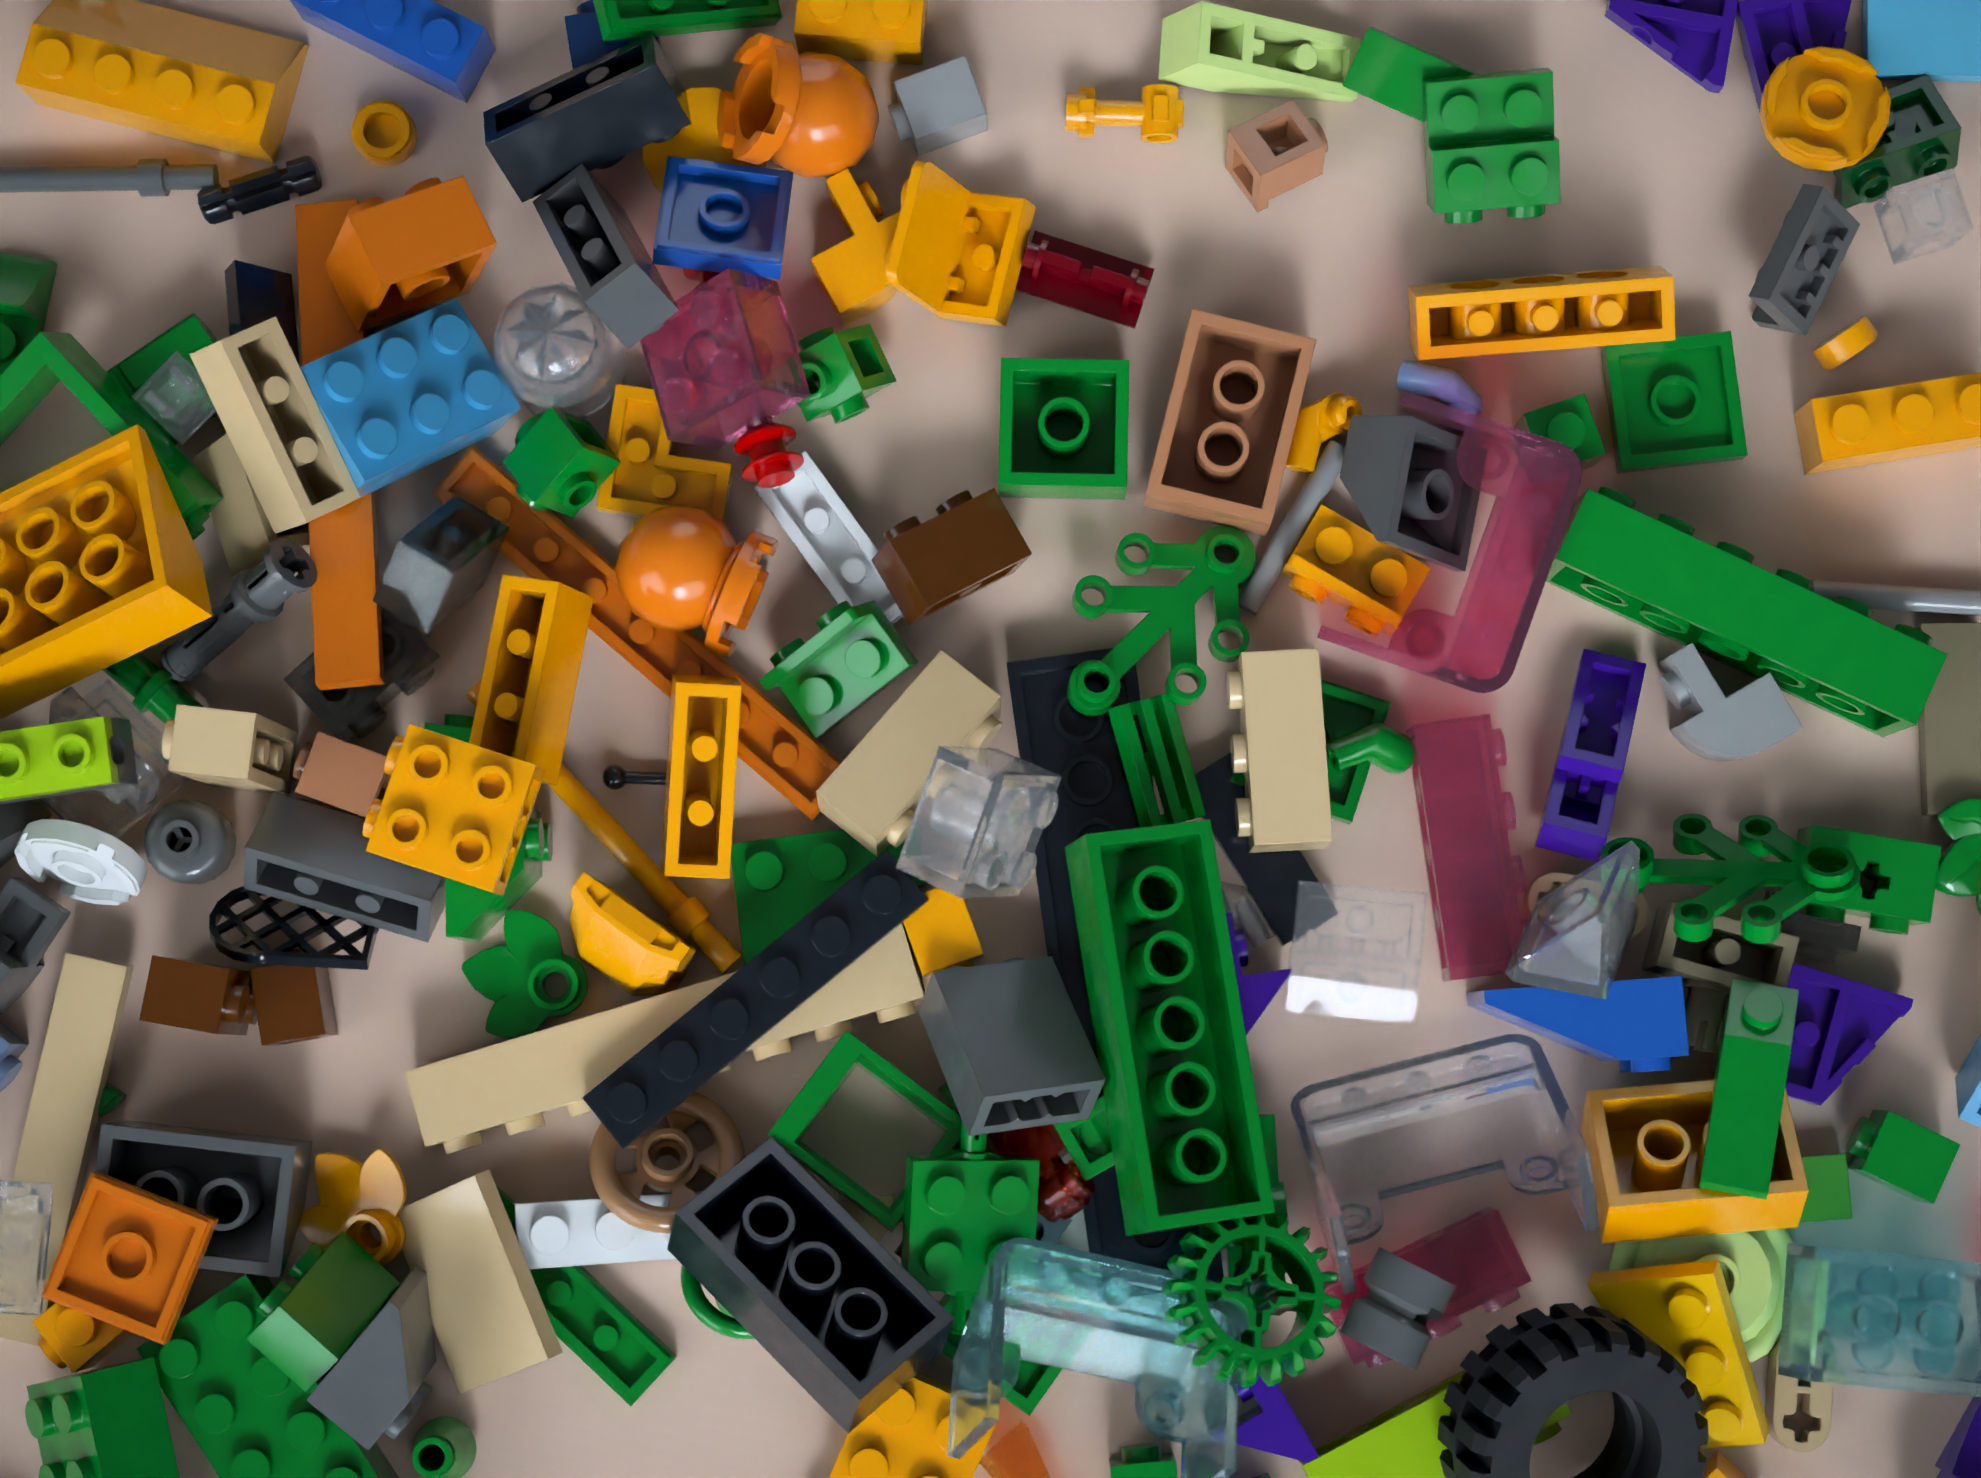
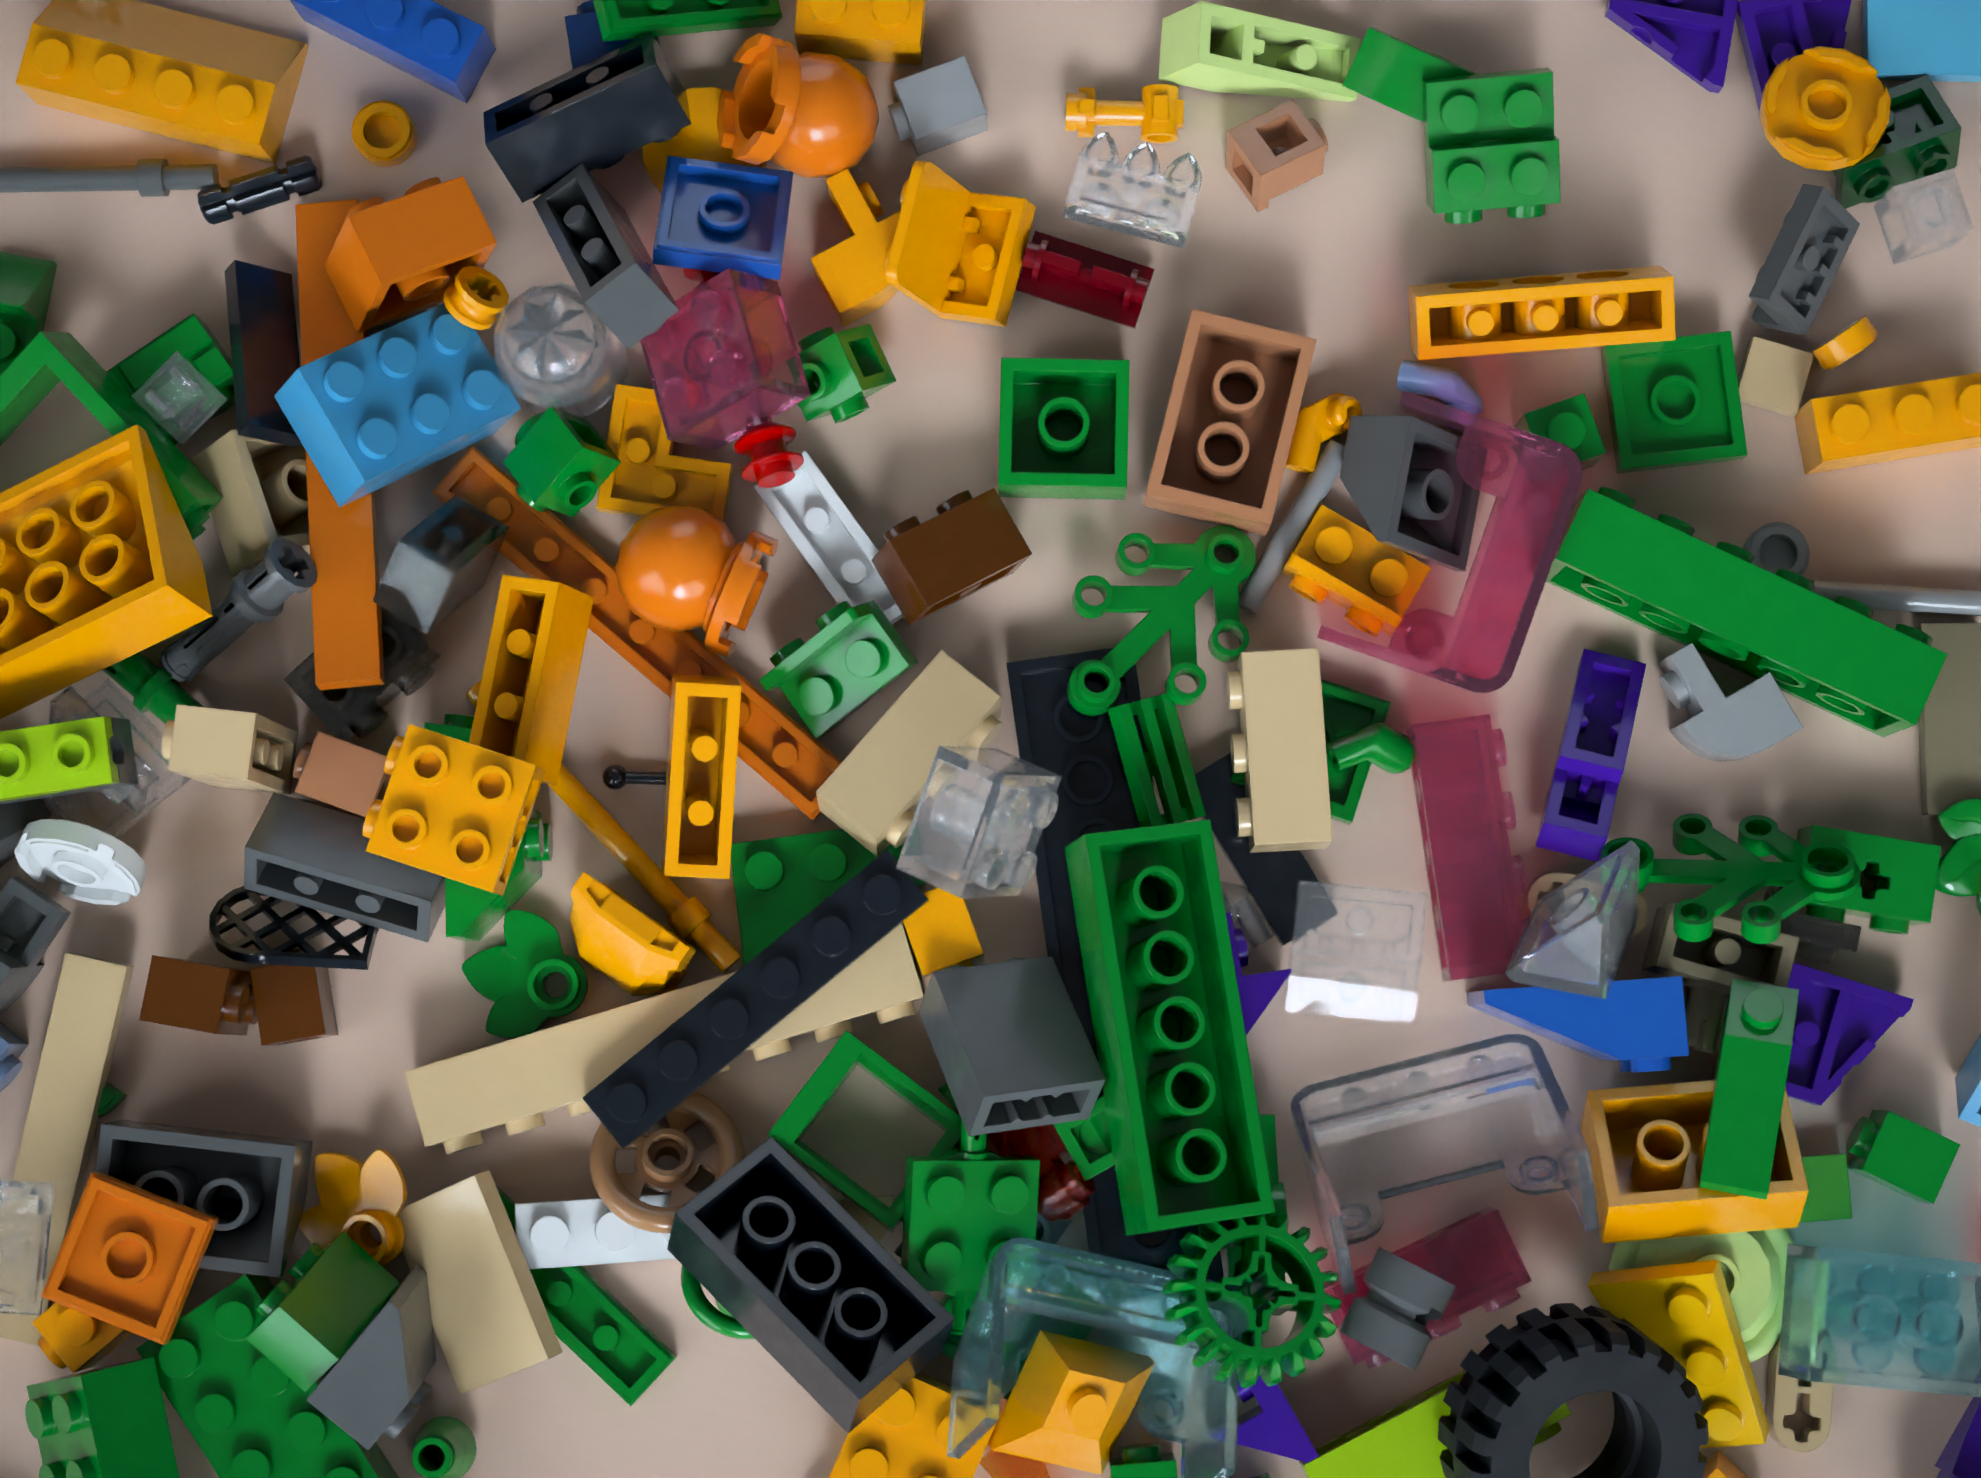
(210, 848): dark grey head -> none
(275, 425): tan brick -> none
(476, 297): none -> light orange bush
(1071, 1402): none -> light orange slope
(1134, 194): none -> clear plate
(1774, 376): none -> tan tile
(1778, 547): none -> light grey tile

